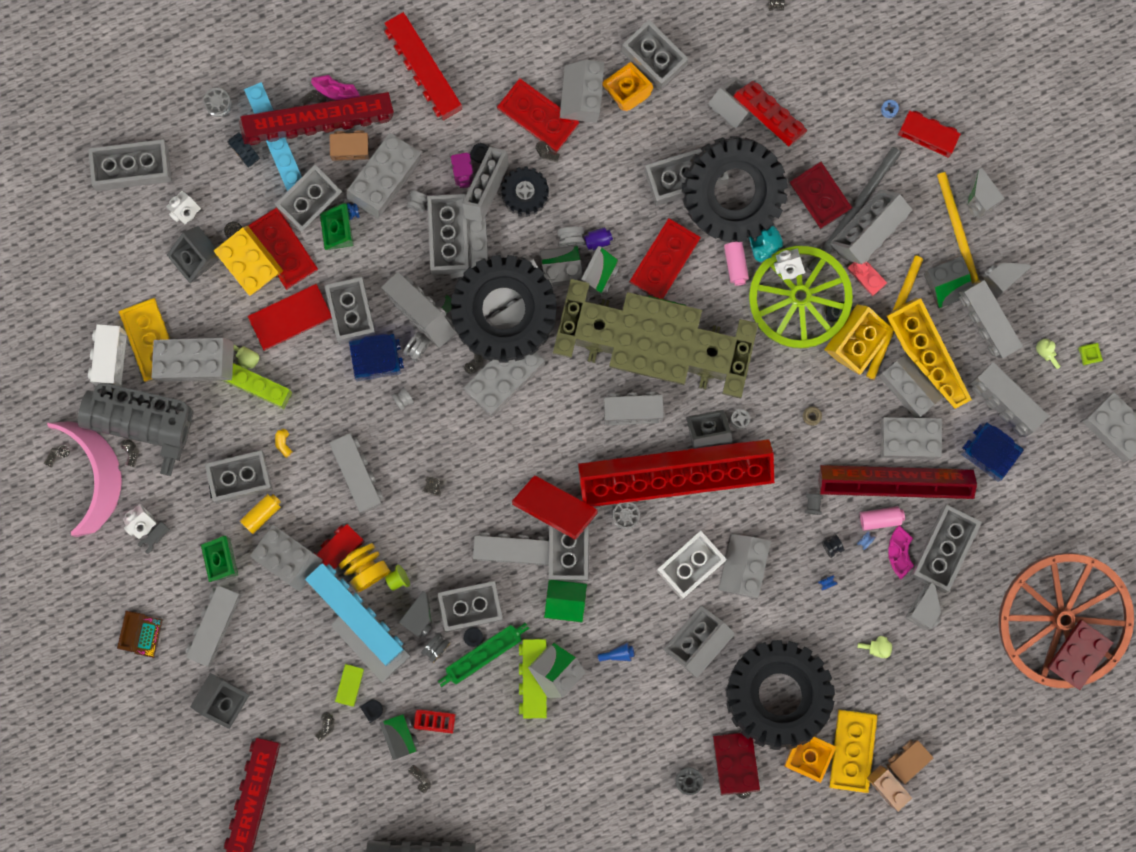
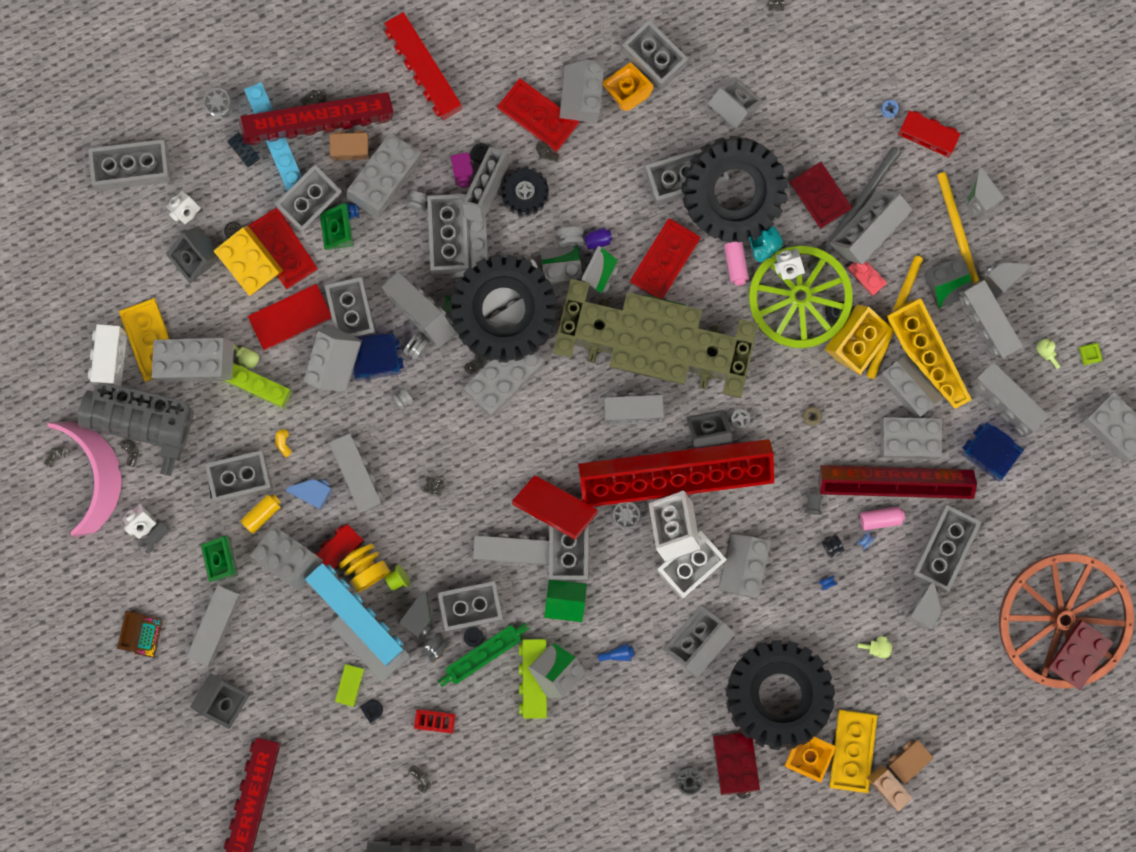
(312, 492): none -> medium blue slope
(327, 726): clear smoke arm -> none
(332, 359): none -> light grey slope
(334, 89): dark pink tile -> none
(399, 736): dark grey slope -> none
(674, 526): none -> white brick
(770, 113): red plate -> none
(898, 552): dark pink tile -> none

